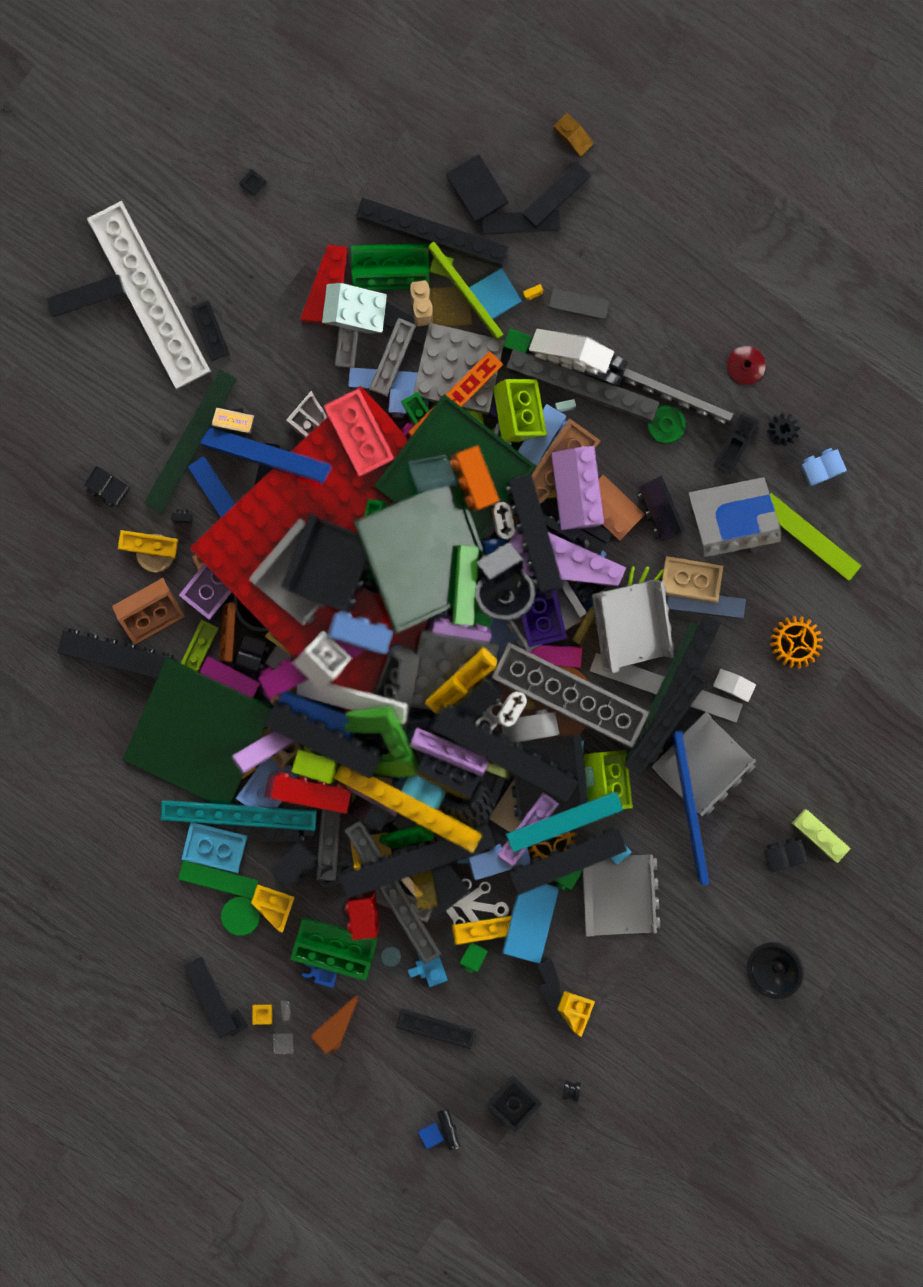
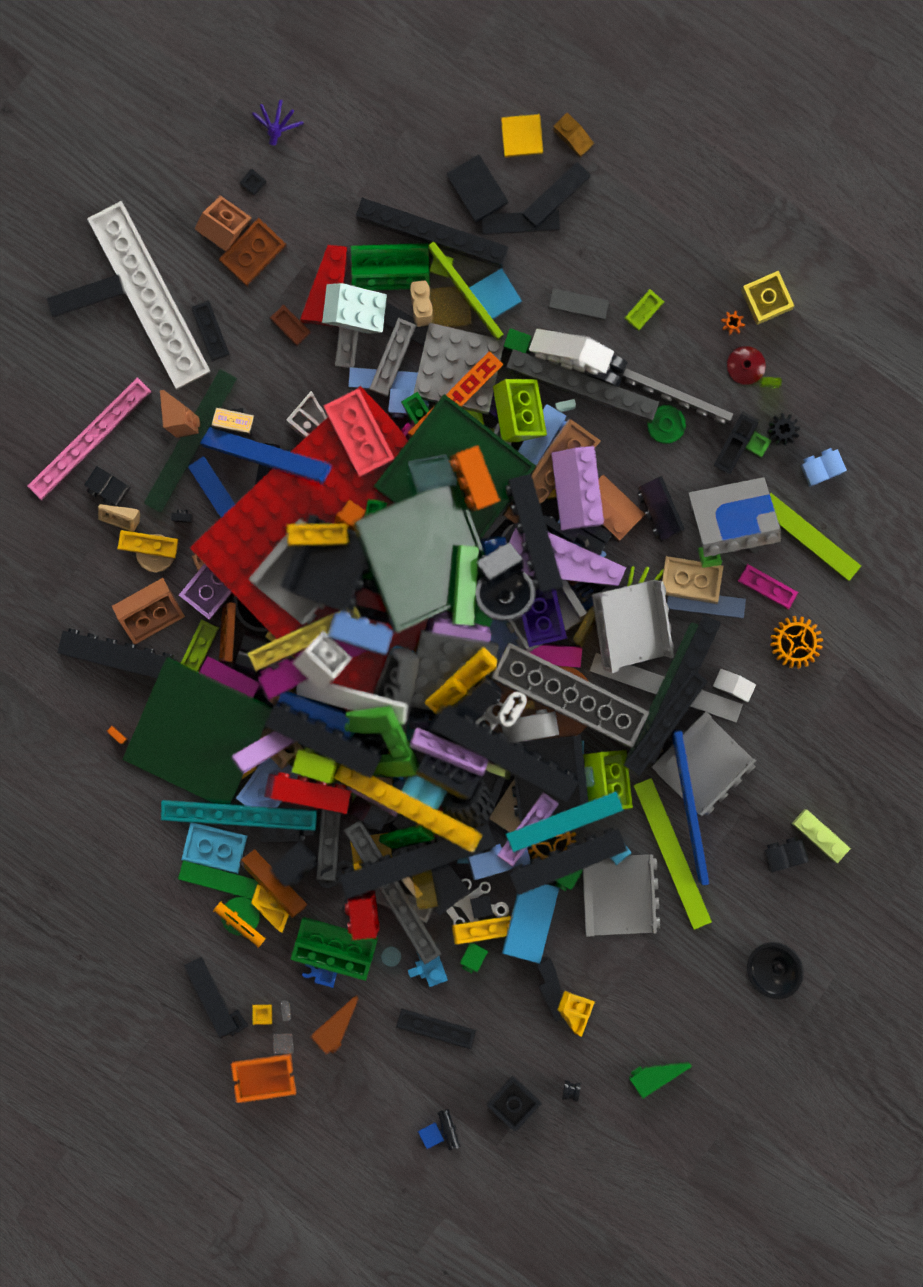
(89, 438): none -> bright pink tile
(118, 736): none -> orange tile
(119, 516): none -> tan slope
(177, 417): none -> nougat slope
(220, 909): none -> light orange pin
(222, 223): none -> nougat slope
(252, 252): none -> dark orange tile
(264, 1078): none -> orange piece
(275, 129): none -> dark purple plant
(284, 896): none -> dark orange tile
(290, 325): none -> copper tile
(292, 642): none -> light yellow tile
(317, 534): none -> yellow tile
(349, 514): none -> orange tile
(373, 614): none -> black piece
(481, 907): none -> black tile
(508, 520): white beam -> none
(522, 135): none -> yellow tile
(533, 292): yellow tile -> none
(644, 310): none -> lime plate
(653, 1077): none -> green slope
(672, 853): none -> lime tile
(709, 560): none -> bright green tile
(733, 317): none -> orange gear
(758, 444): none -> bright green tile
(767, 297): none -> light yellow brick
(767, 586): none -> dark pink tile
(772, 382): none -> clear neon green tile

